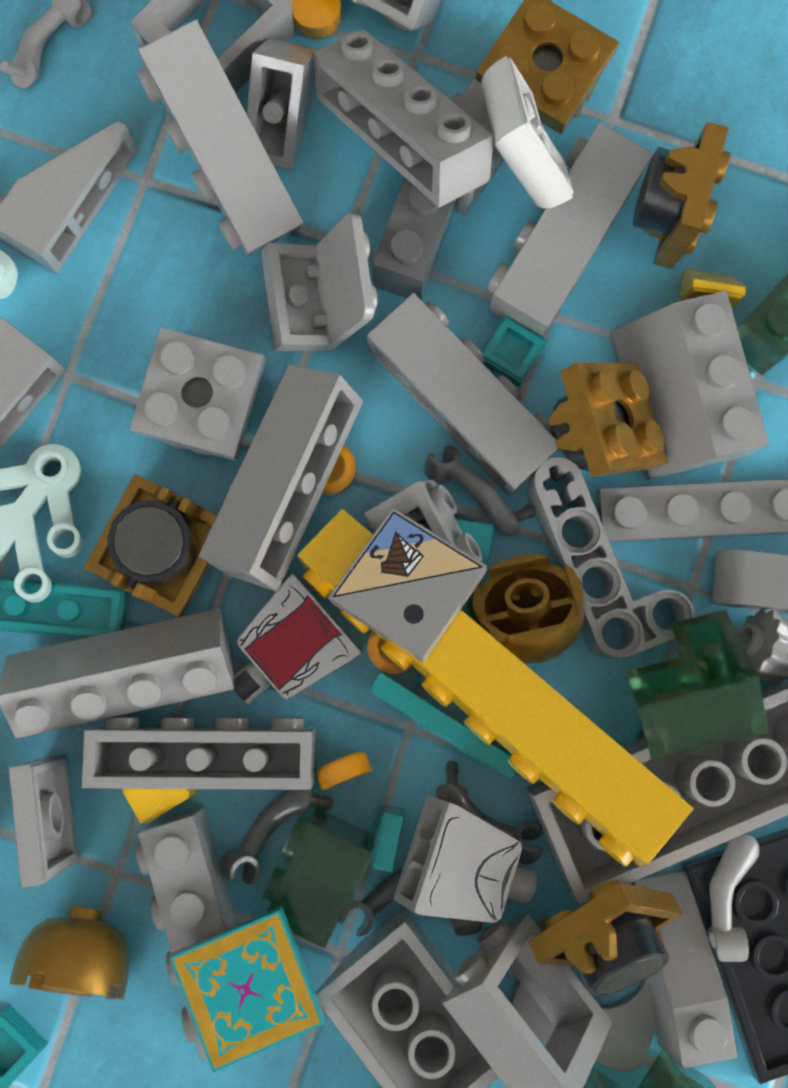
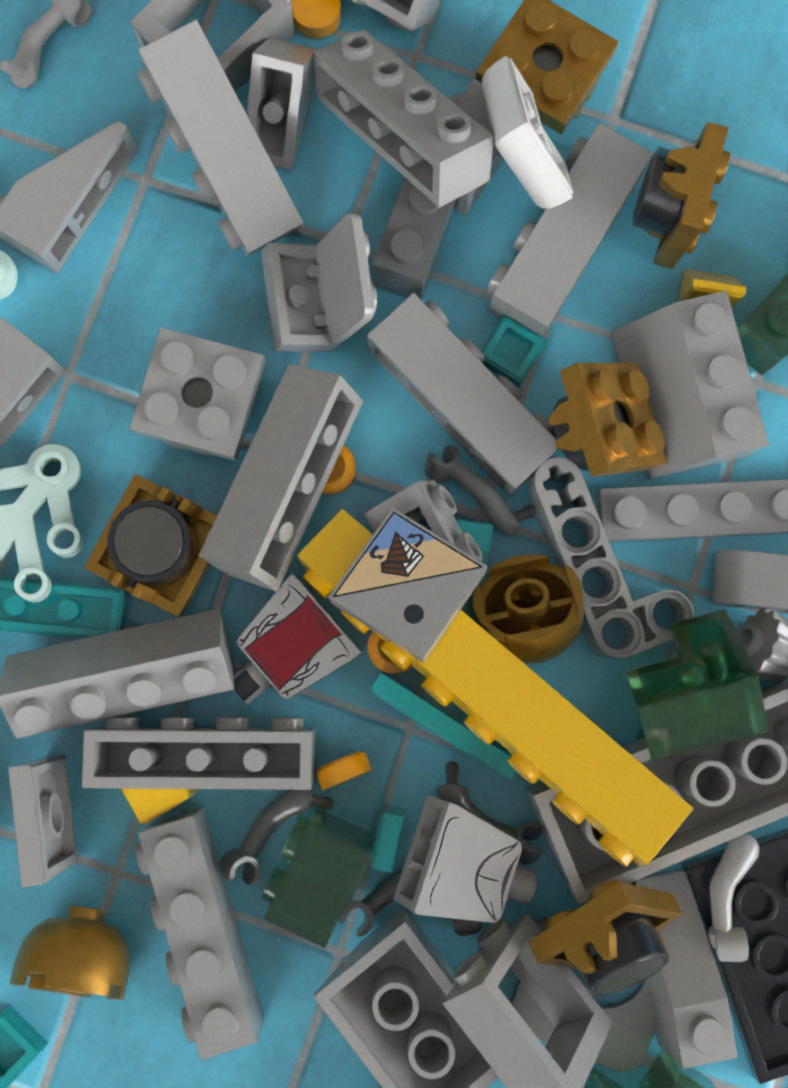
(247, 989): tile -> none

